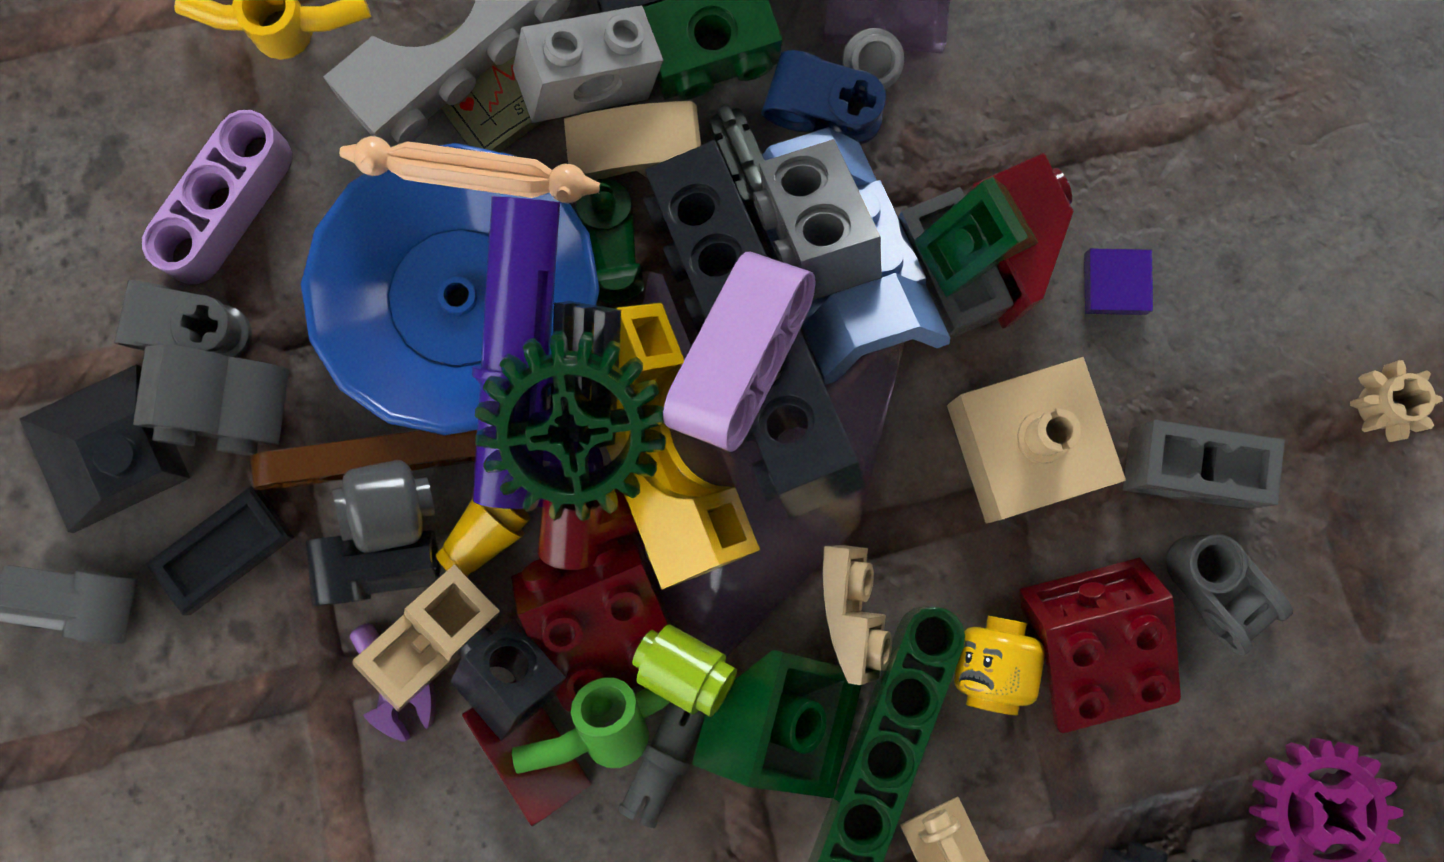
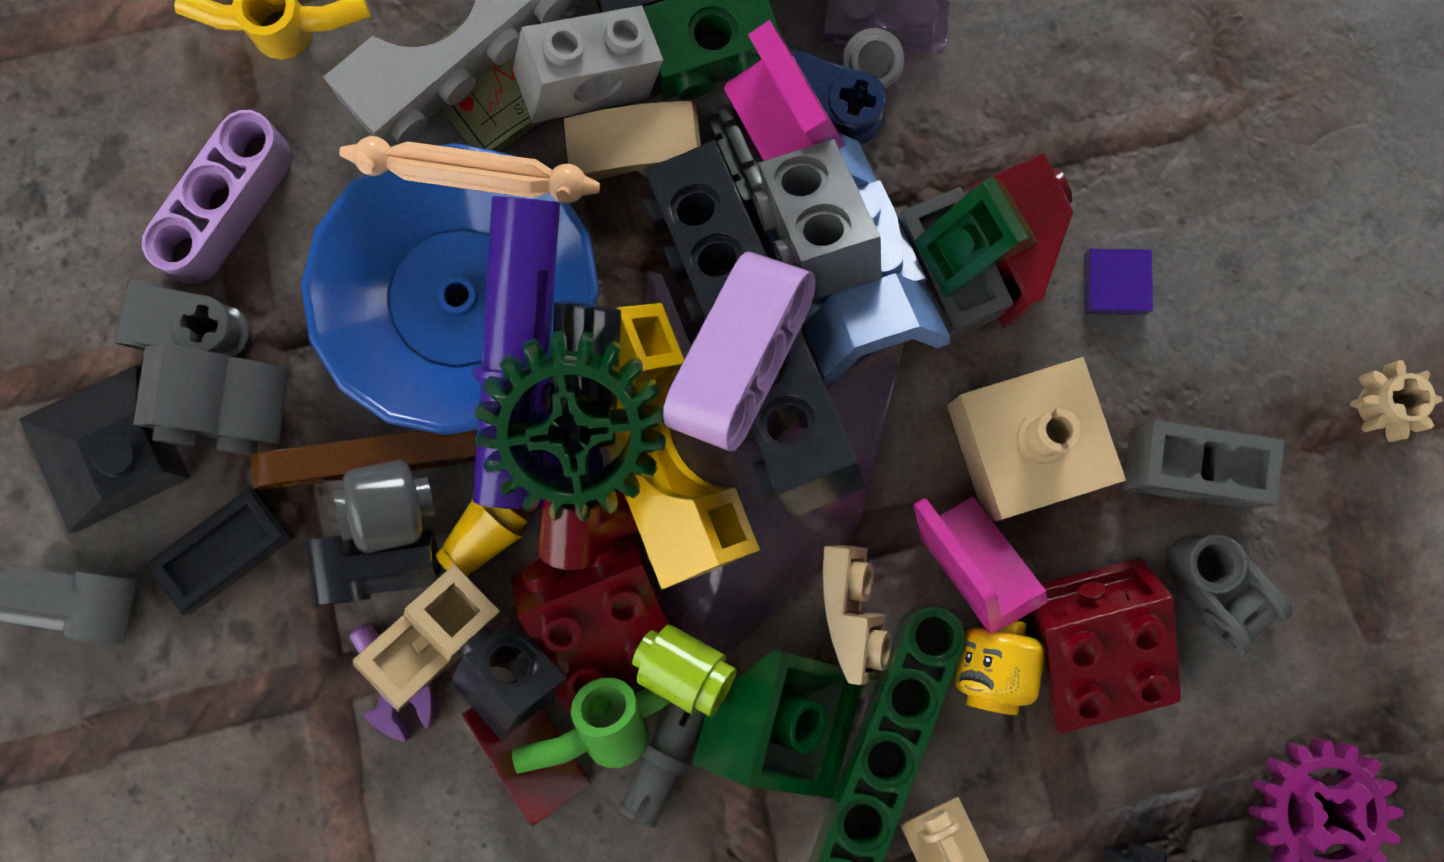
(611, 231): dark green piece -> none
(778, 100): none -> dark pink panel
(980, 563): none -> dark pink panel

